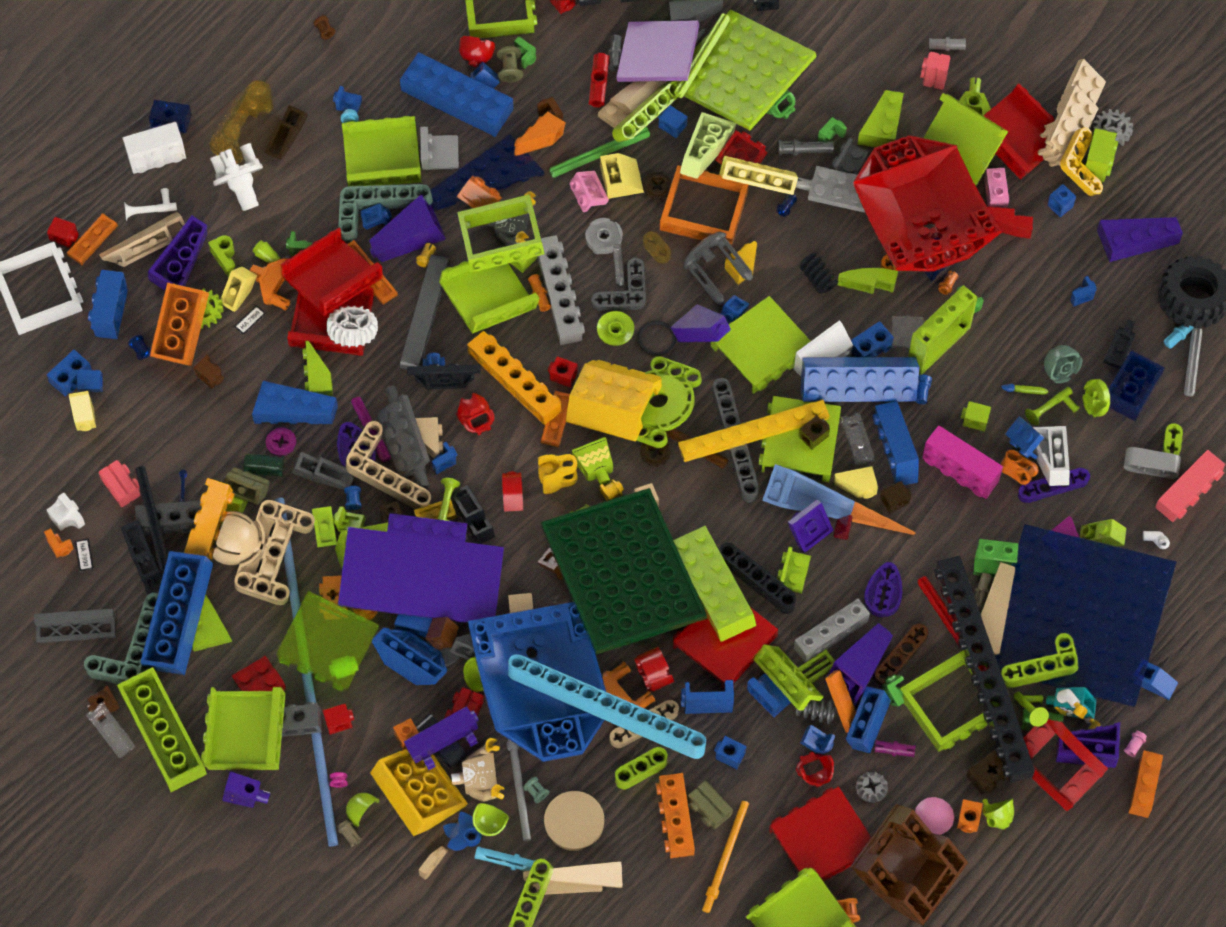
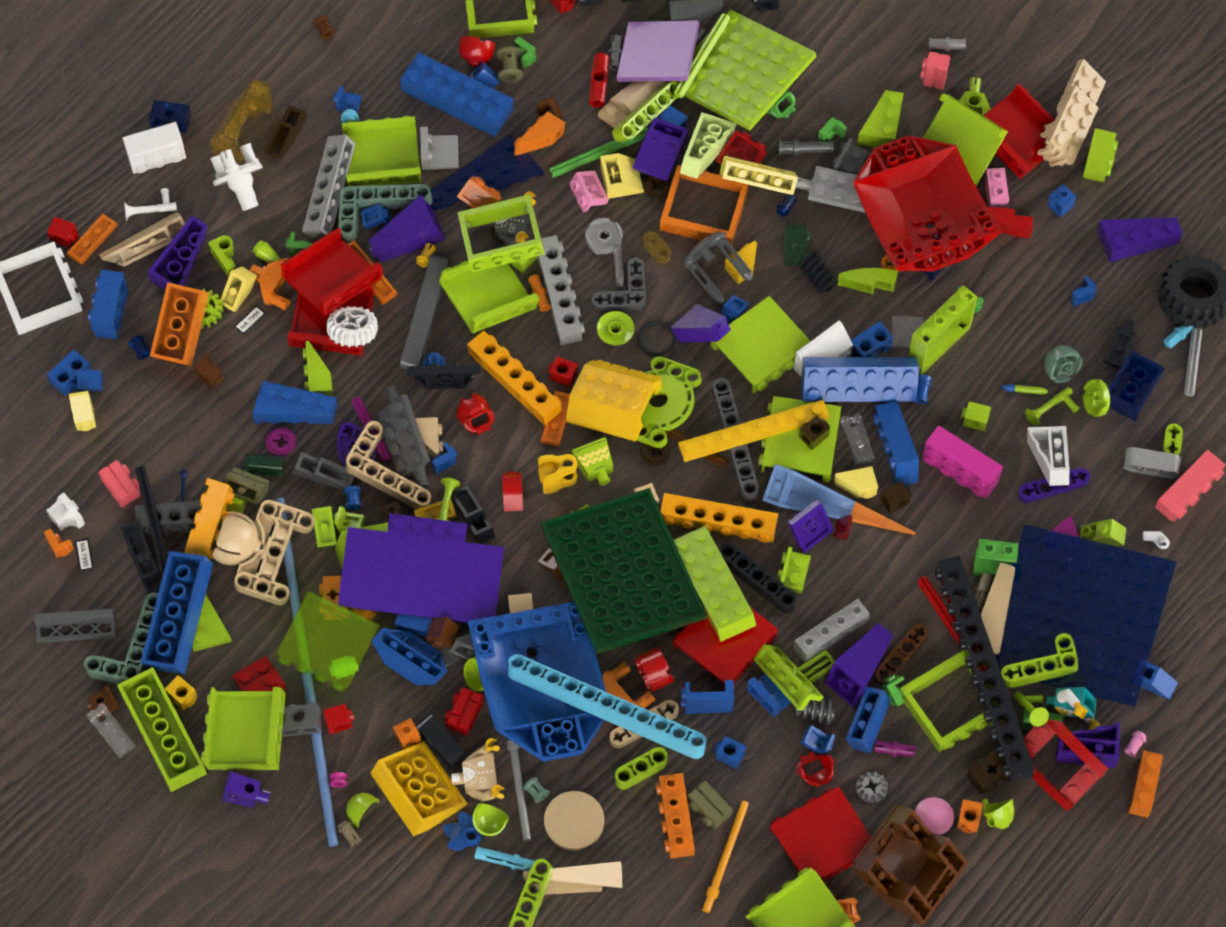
(177, 686): none -> yellow brick
(328, 186): none -> light grey brick
(431, 862): tan tile -> none
(441, 735): dark purple brick -> none
(611, 490): yellow brick -> none
(661, 149): none -> dark purple slope
(729, 514): none -> light orange brick
(795, 244): none -> clear green brick
(841, 698): orange tile -> none
(874, 591): dark purple piece -> none
(946, 286): orange pin -> none
(1017, 467): orange piece -> none
(1025, 437): blue bracket -> none
(1071, 160): yellow beam -> none
(1115, 123): light grey gear -> none

